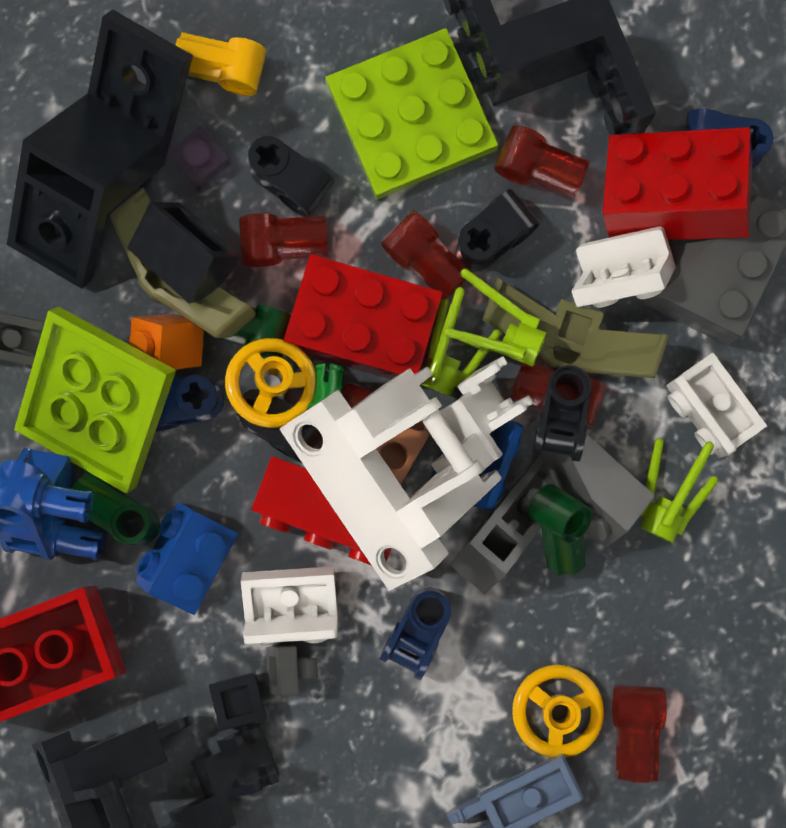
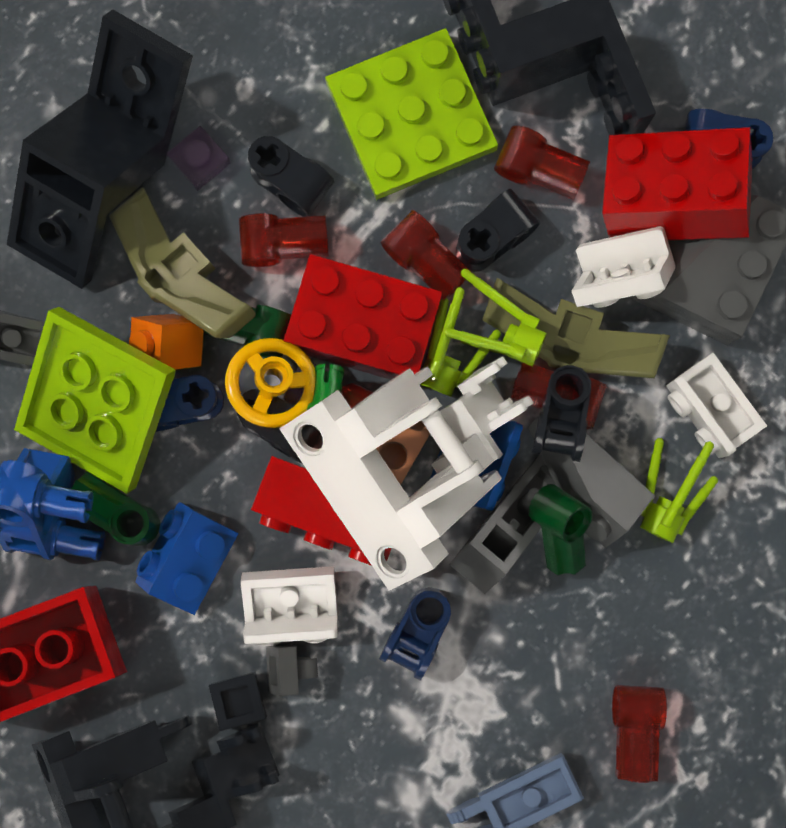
(182, 250): black brick -> none
(231, 64): yellow piece -> none
(557, 728): yellow piece -> none

